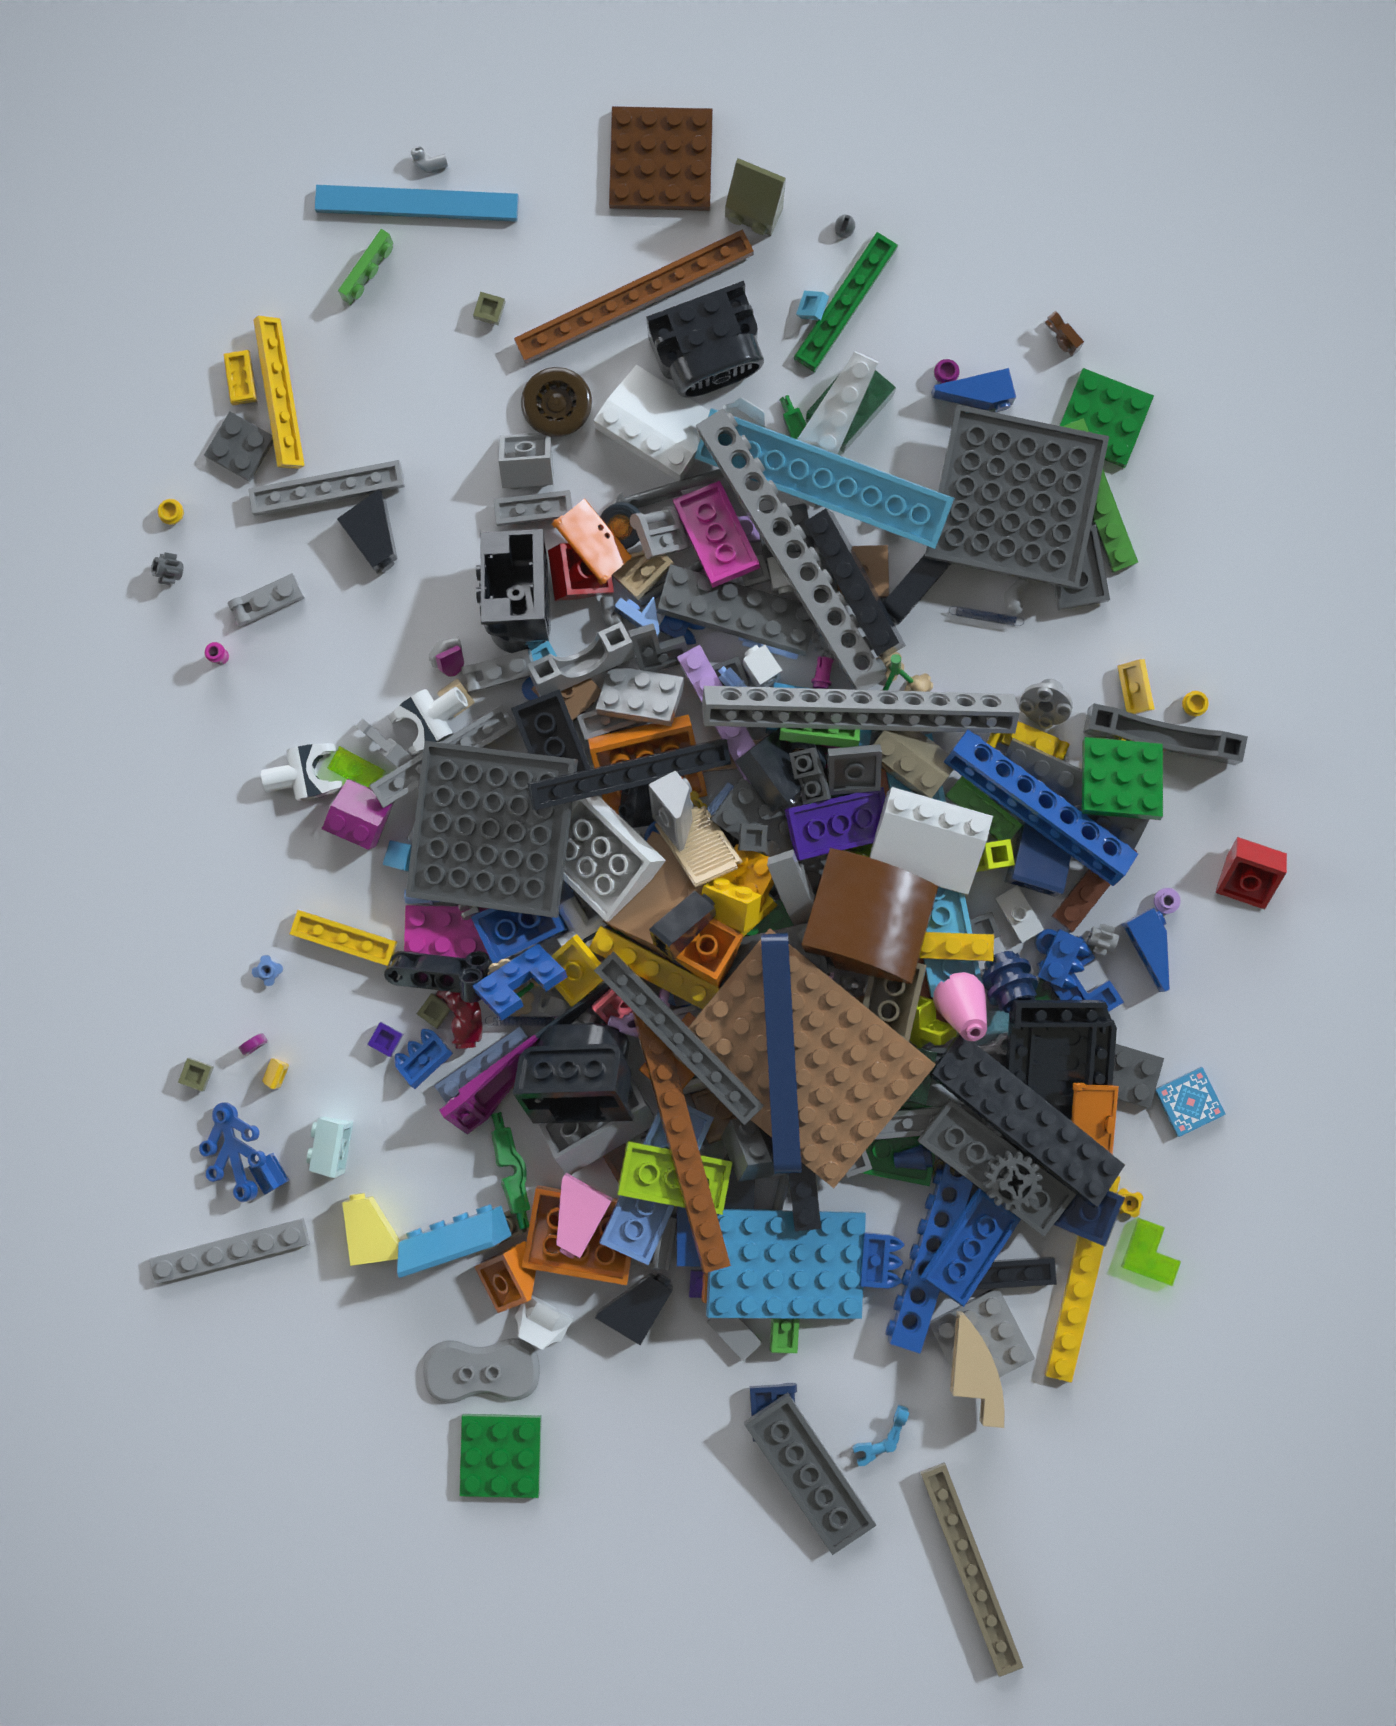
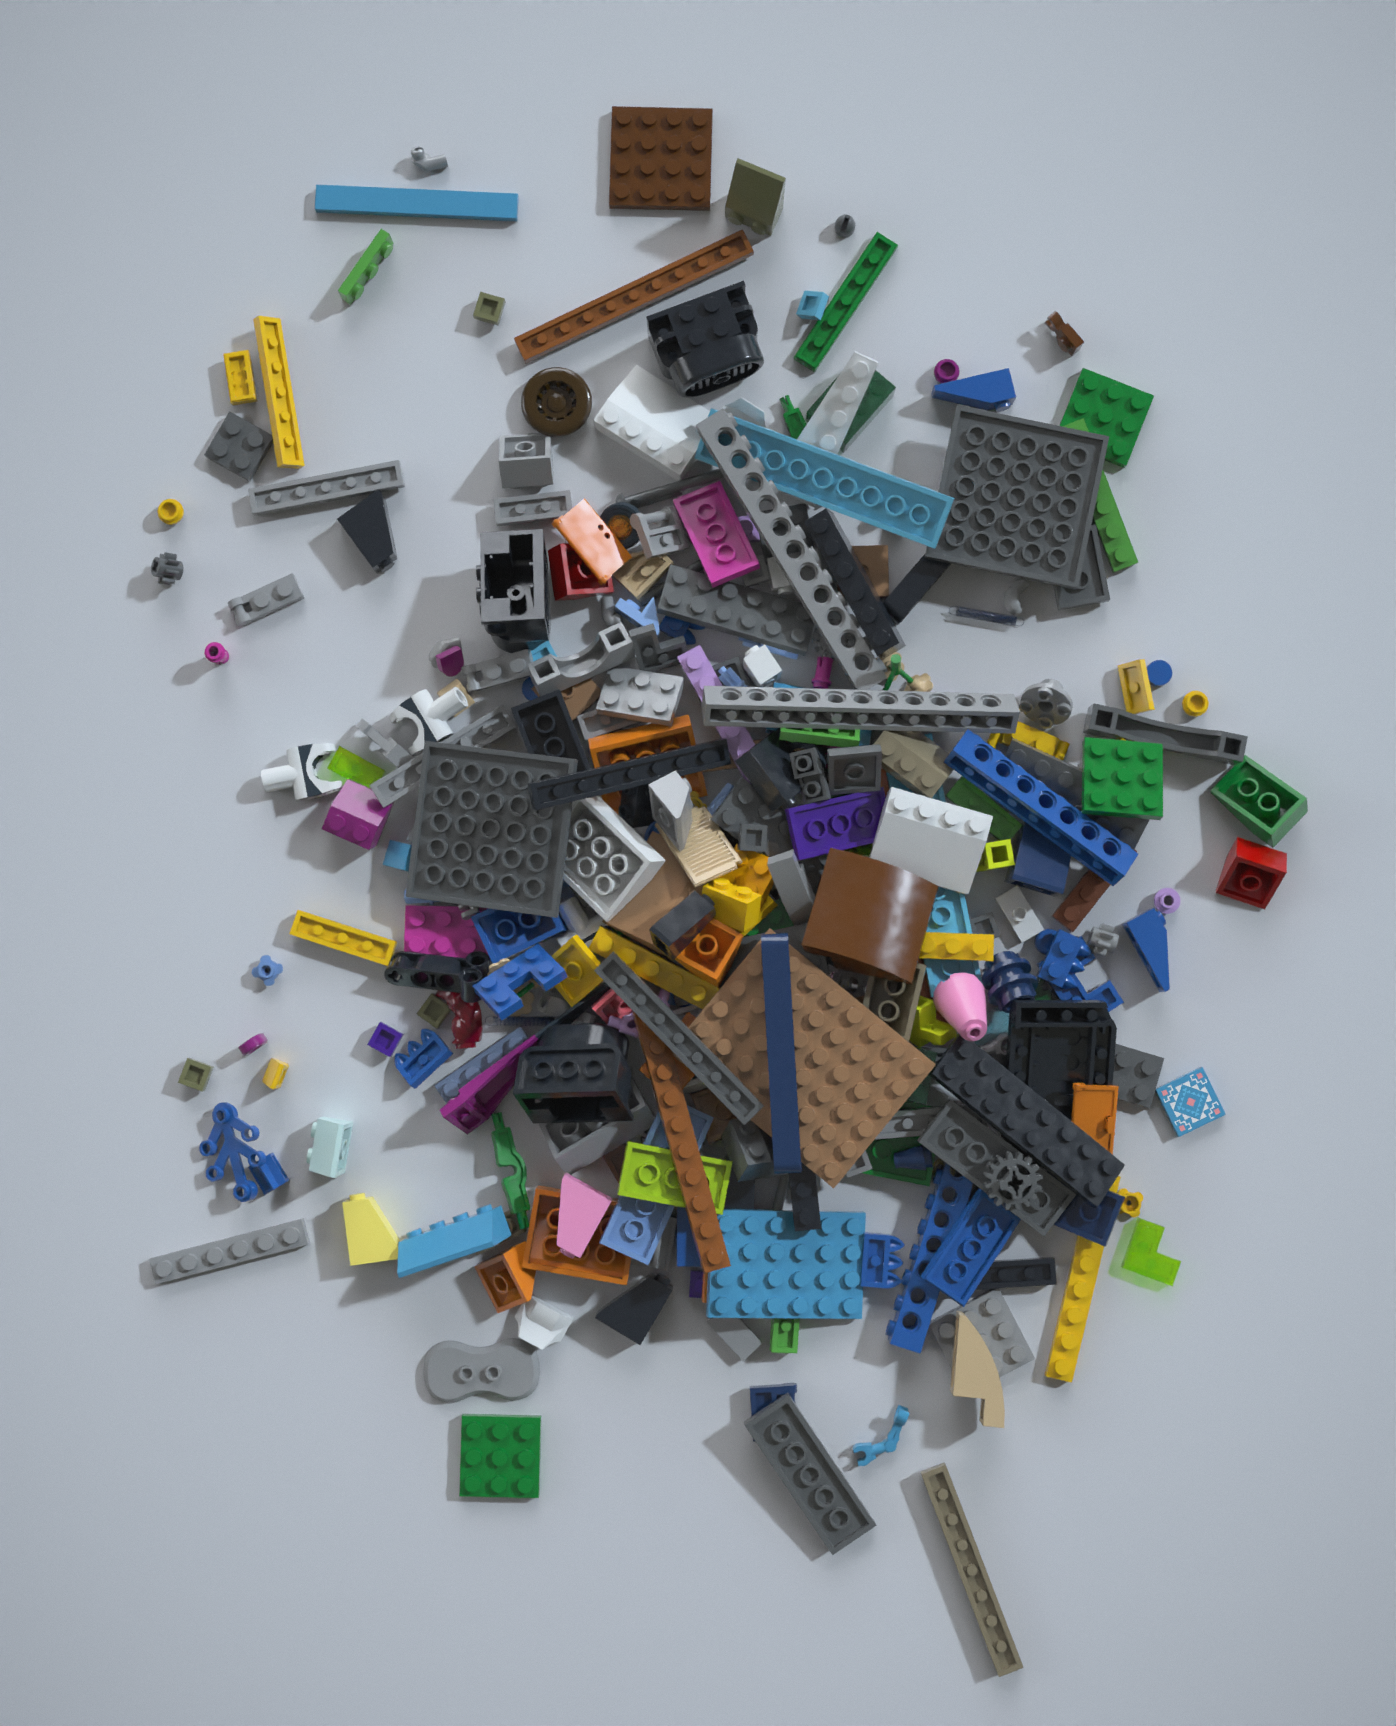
(1159, 673): none -> blue tile
(1260, 801): none -> green slope

